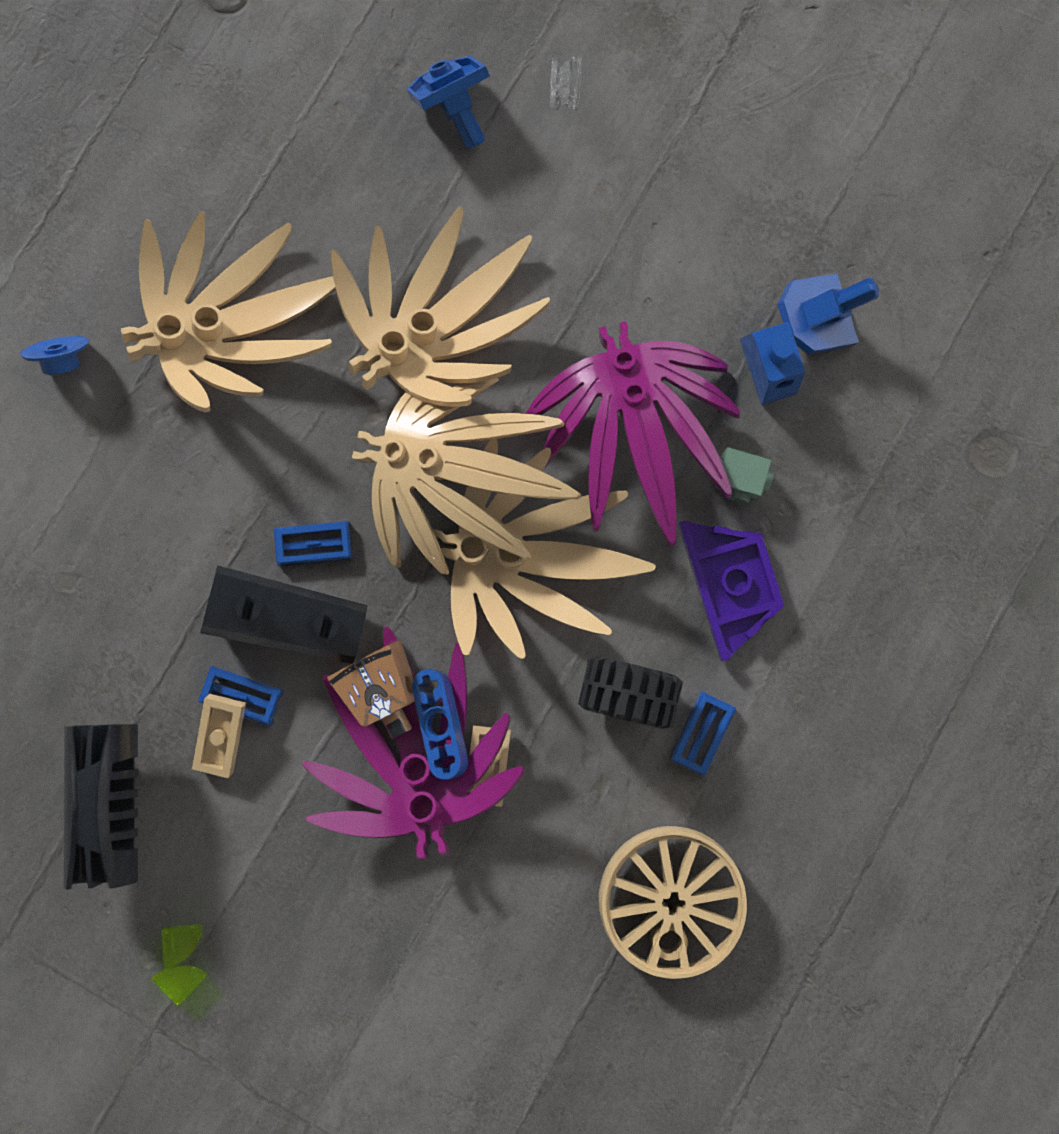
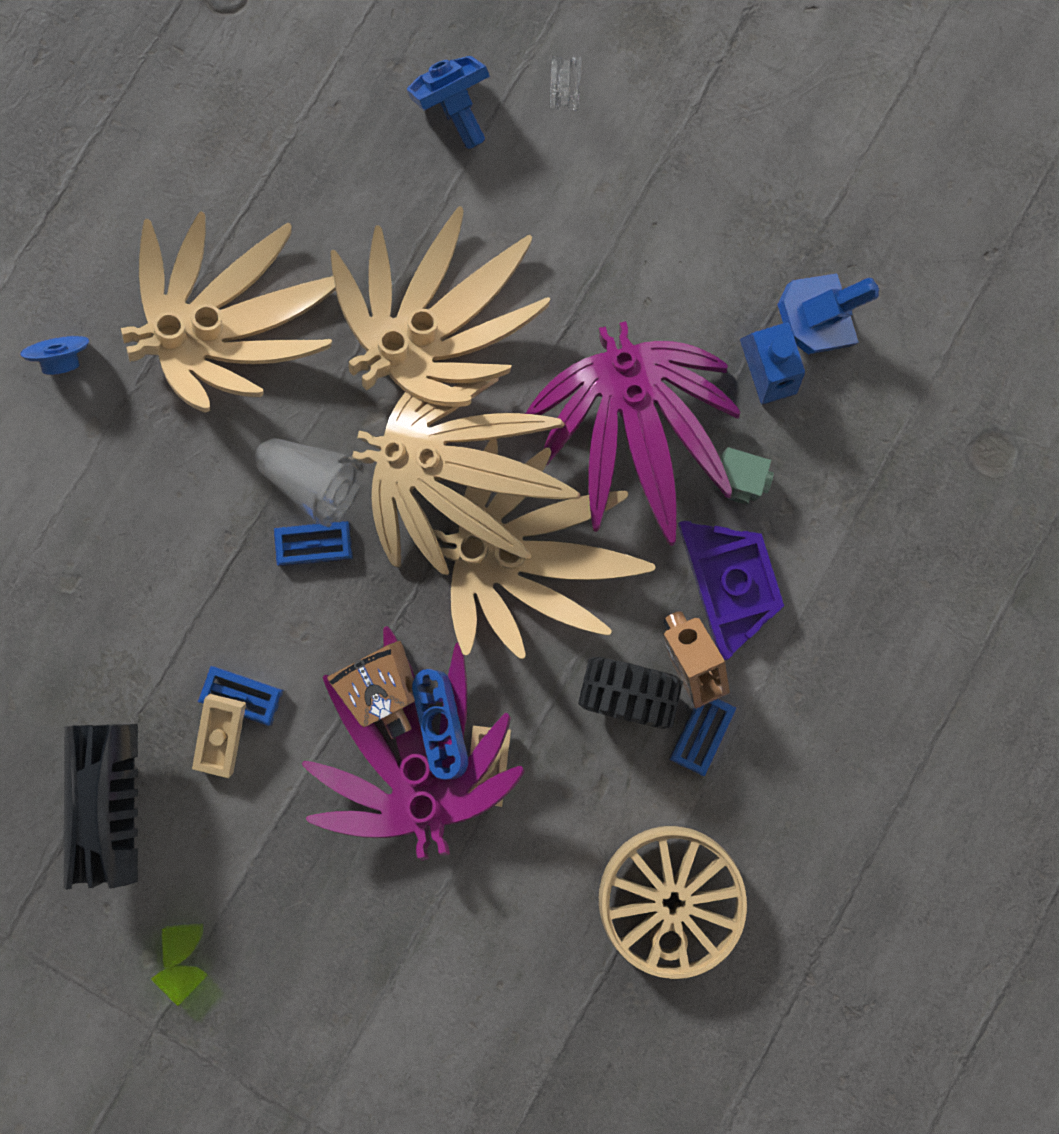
(283, 616): black piece -> none
(311, 477): none -> clear cone
(695, 659): none -> medium nougat torso

